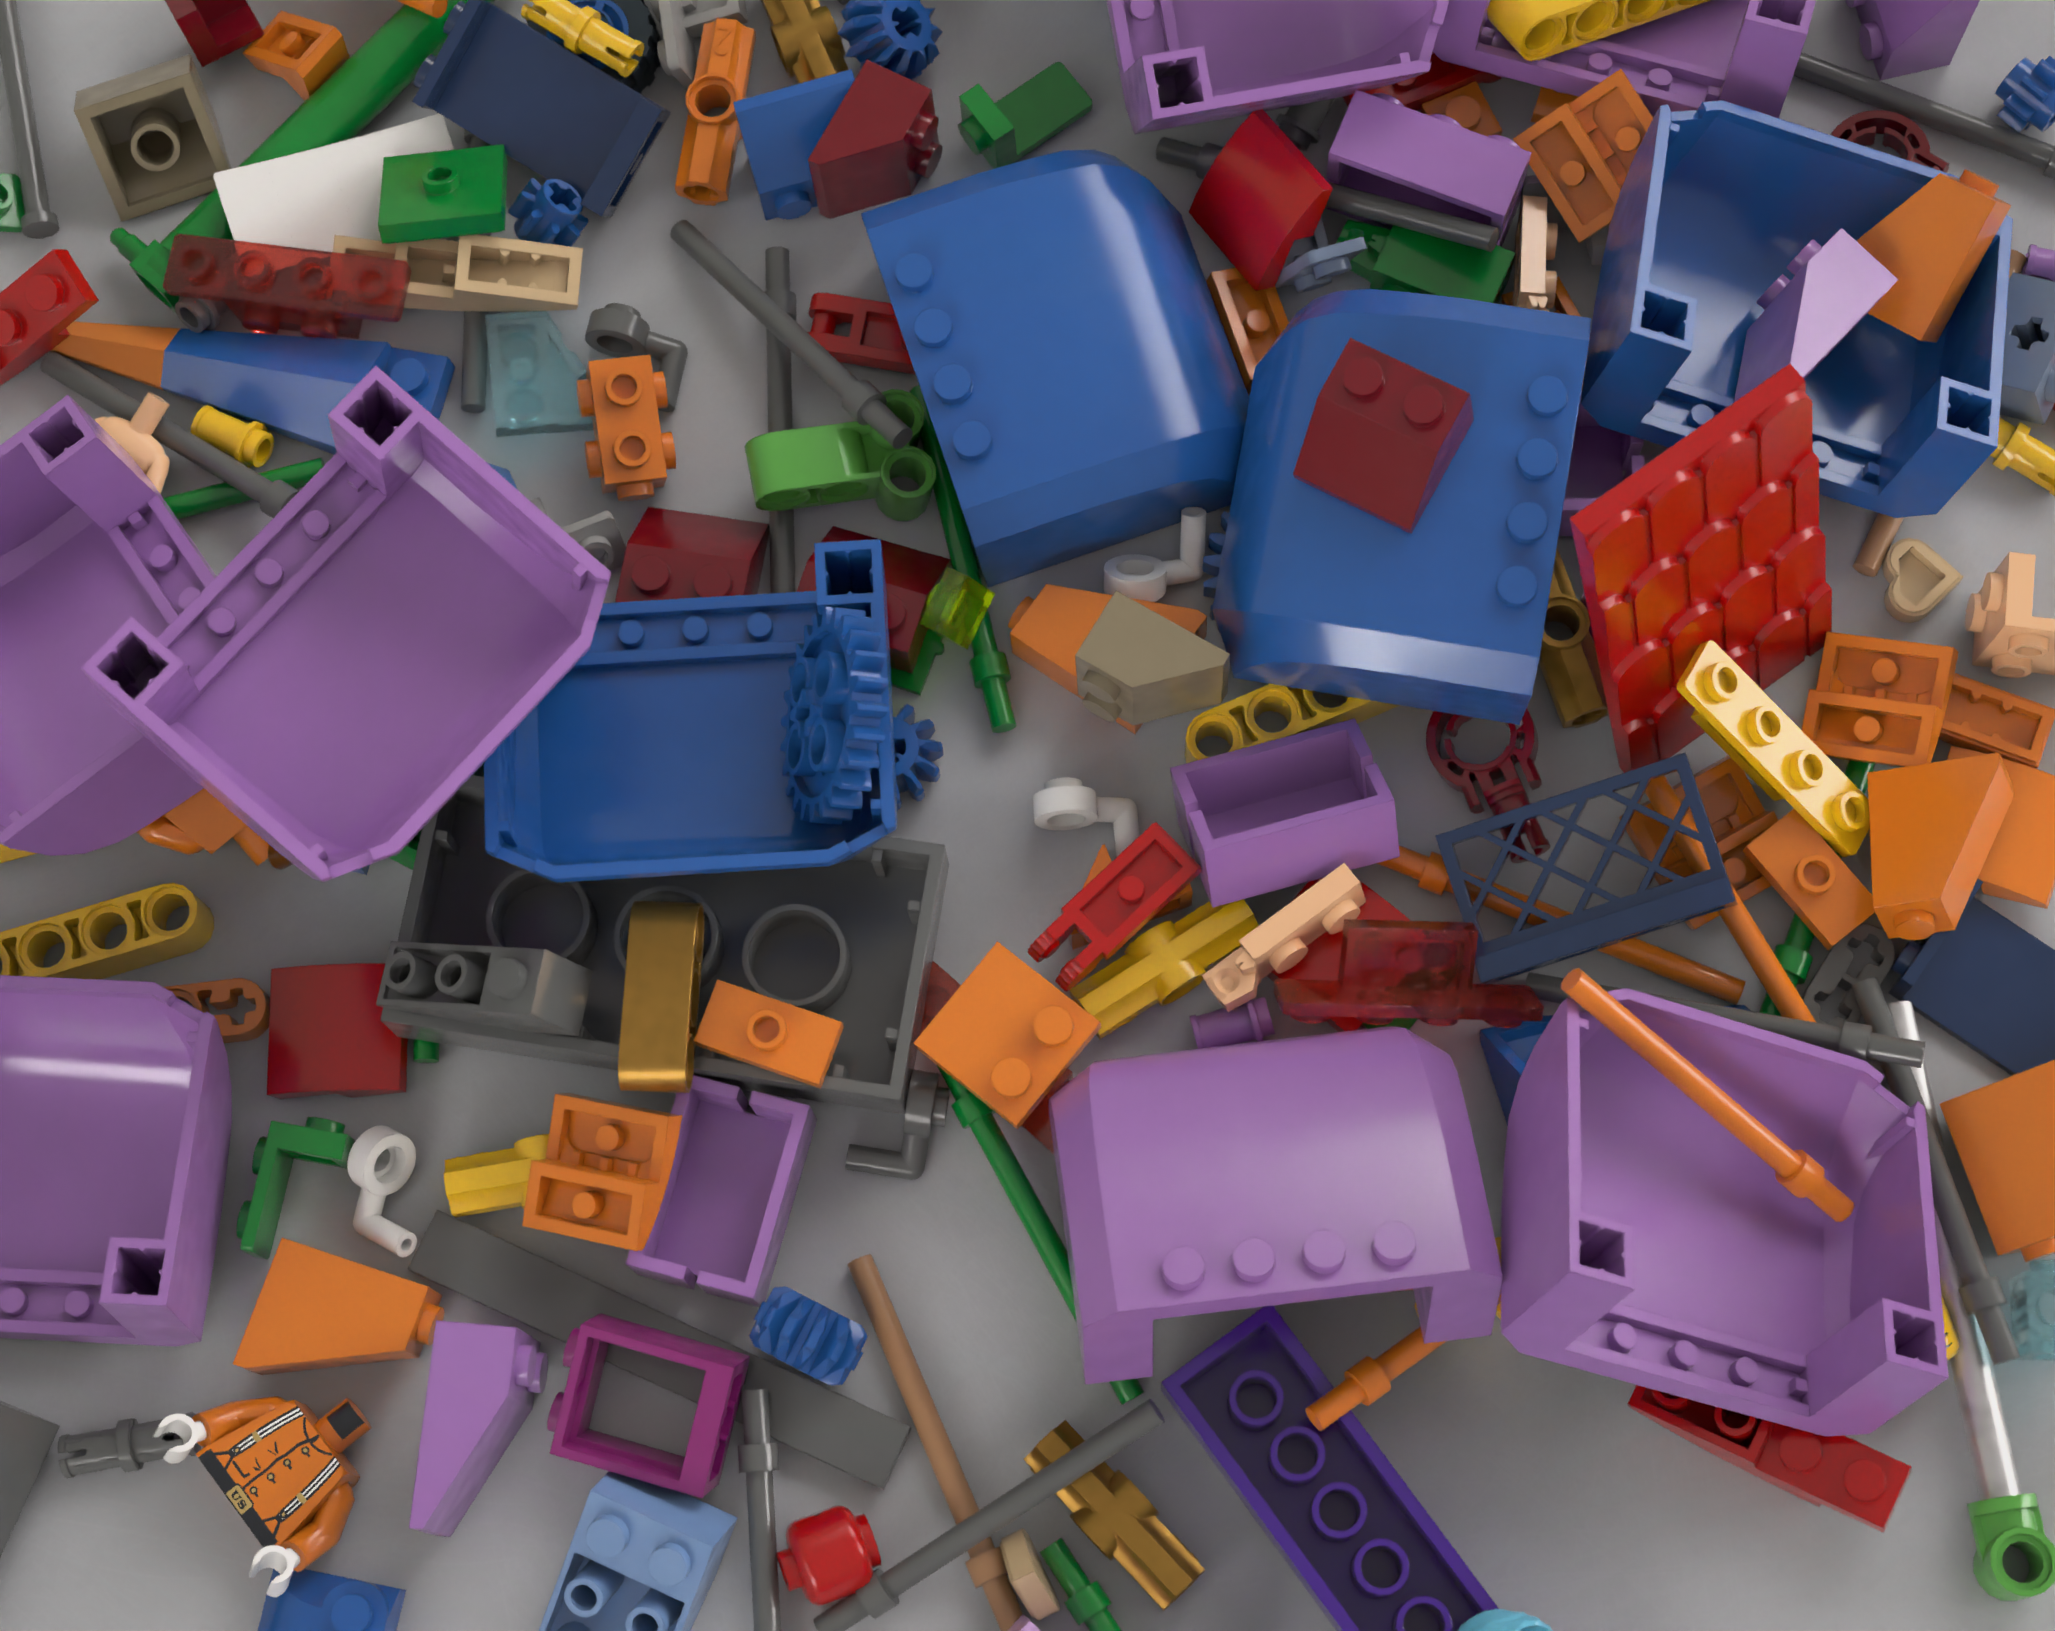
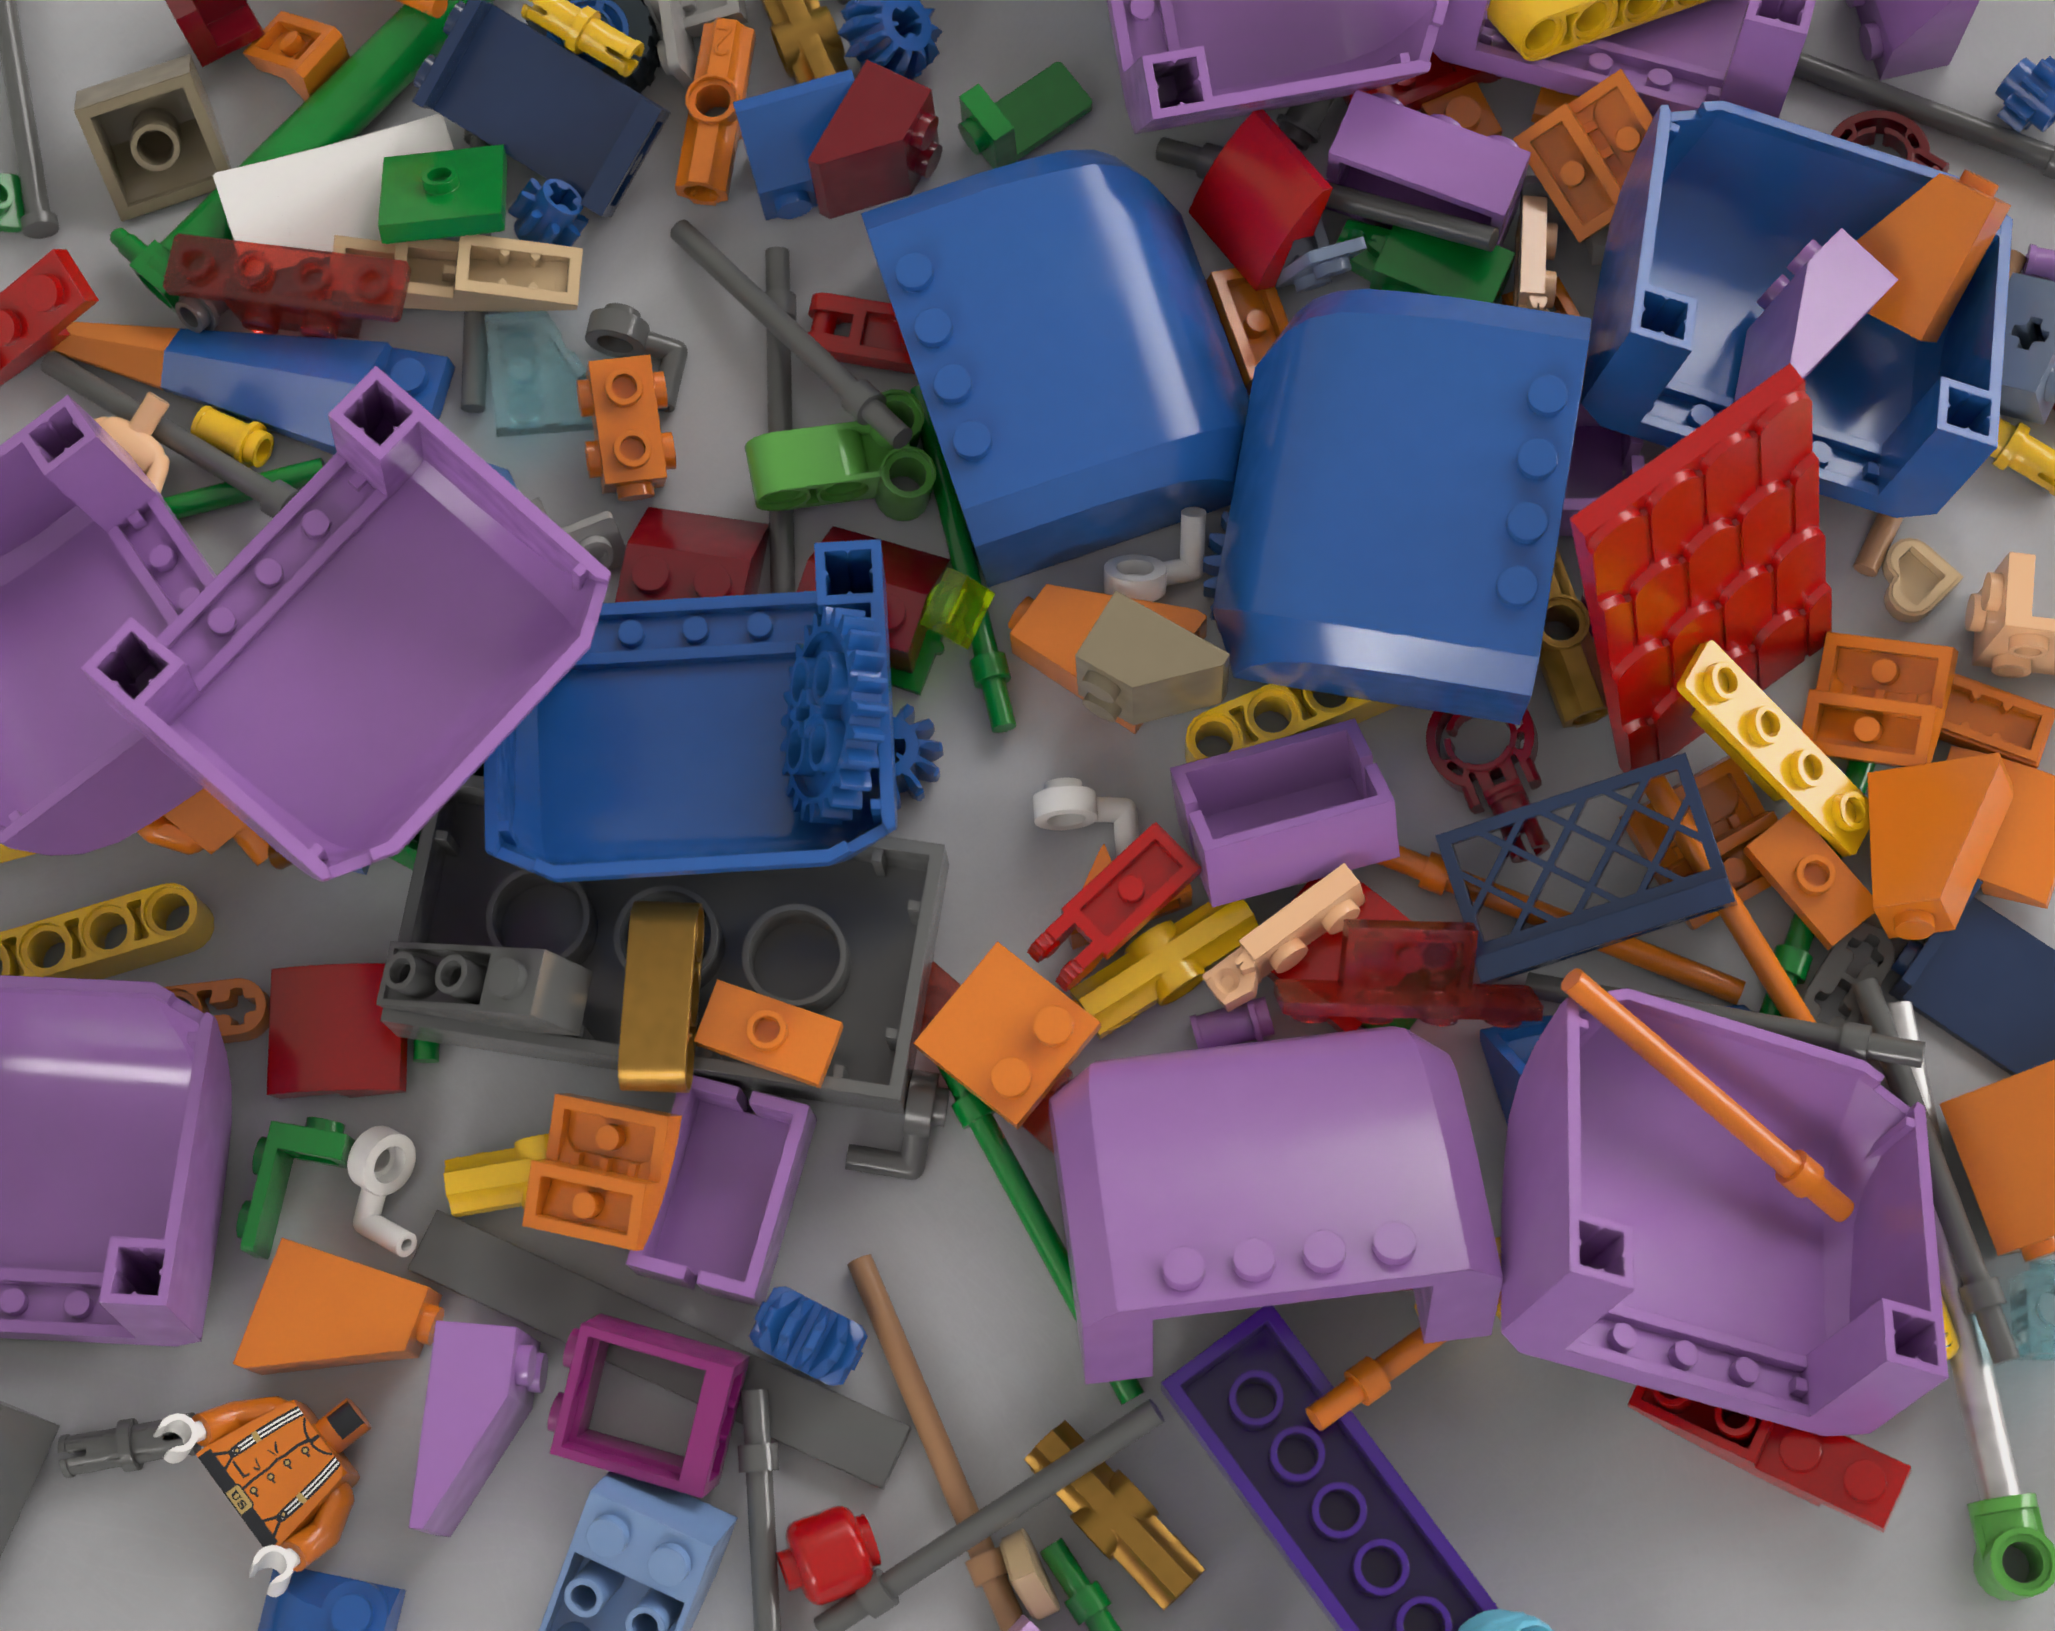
(1382, 435): dark red slope -> none

